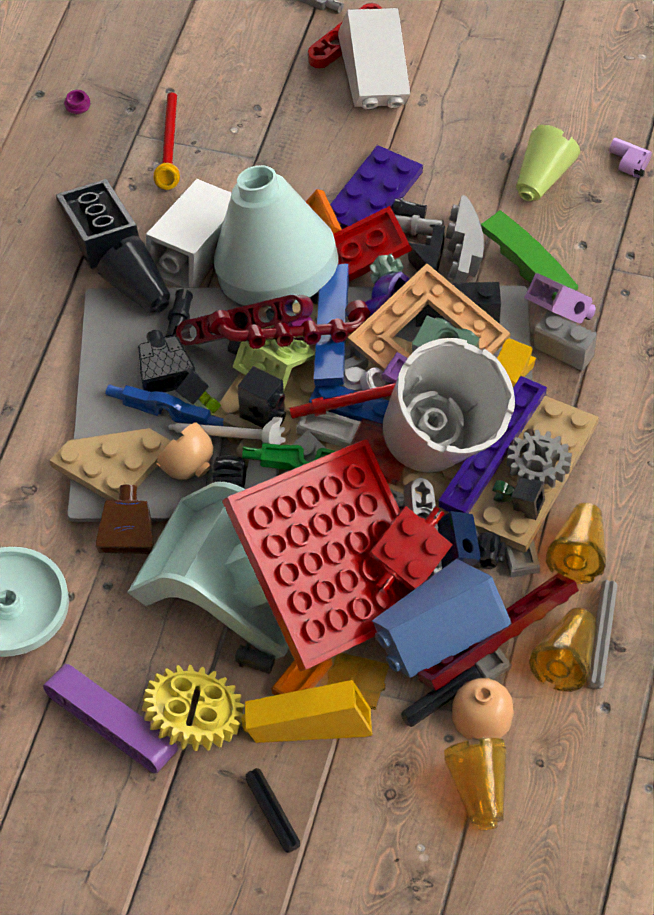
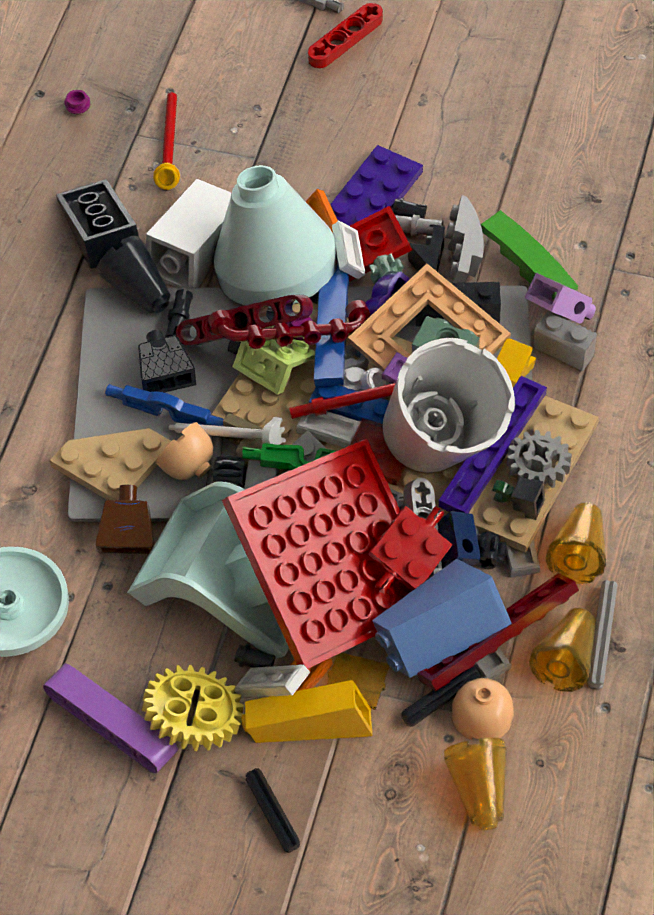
(194, 388): black piece -> none
(261, 397): black brick -> none
(272, 681): none -> white tile
(348, 249): none -> white tile
(374, 57): white slope -> none
(545, 161): yellowish green cone -> none
(633, 157): lavender piece -> none

